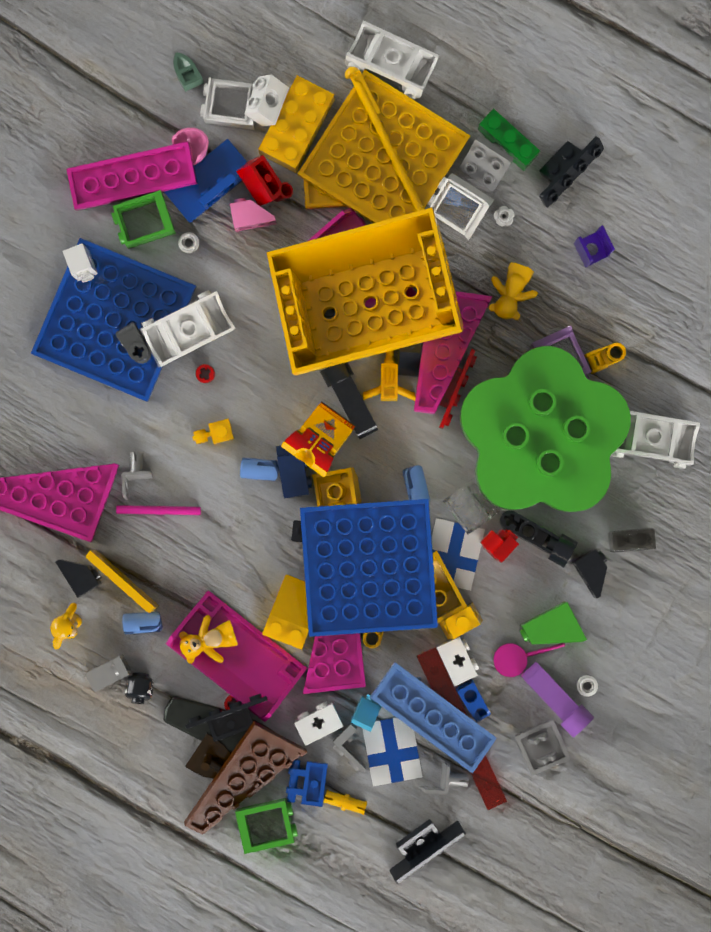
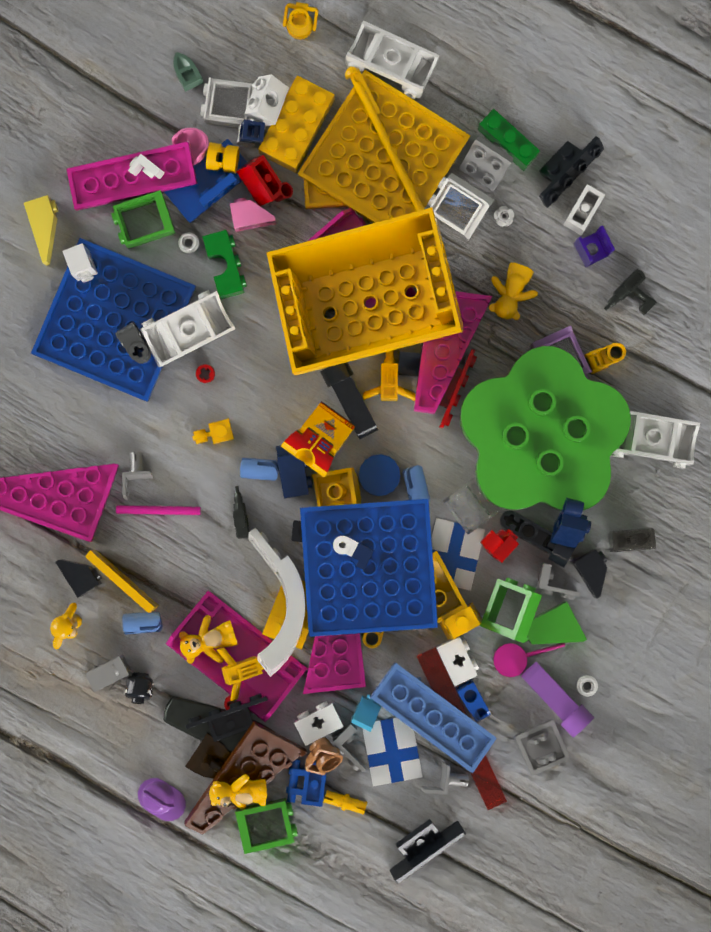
(43, 222): none -> light yellow slope
(149, 168): none -> white bracket
(161, 799): none -> medium lavender piece
(220, 246): none -> green arch
(230, 157): none -> yellow wheel
(238, 671): none -> yellow piece
(240, 516): none -> pearl dark grey piece
(240, 792): none -> yellow piece
(250, 132): none -> dark blue leg
(283, 645): none -> white arch
(299, 22): none -> yellow piece
(324, 755): none -> medium nougat piece
(346, 545): none -> leg
(379, 475): none -> blue tile
(526, 613): none -> bright green window
(546, 575): none -> light grey bracket
(571, 524): none -> dark blue hinge
(584, 209): none -> white brick
(630, 287): none -> pearl dark grey piece

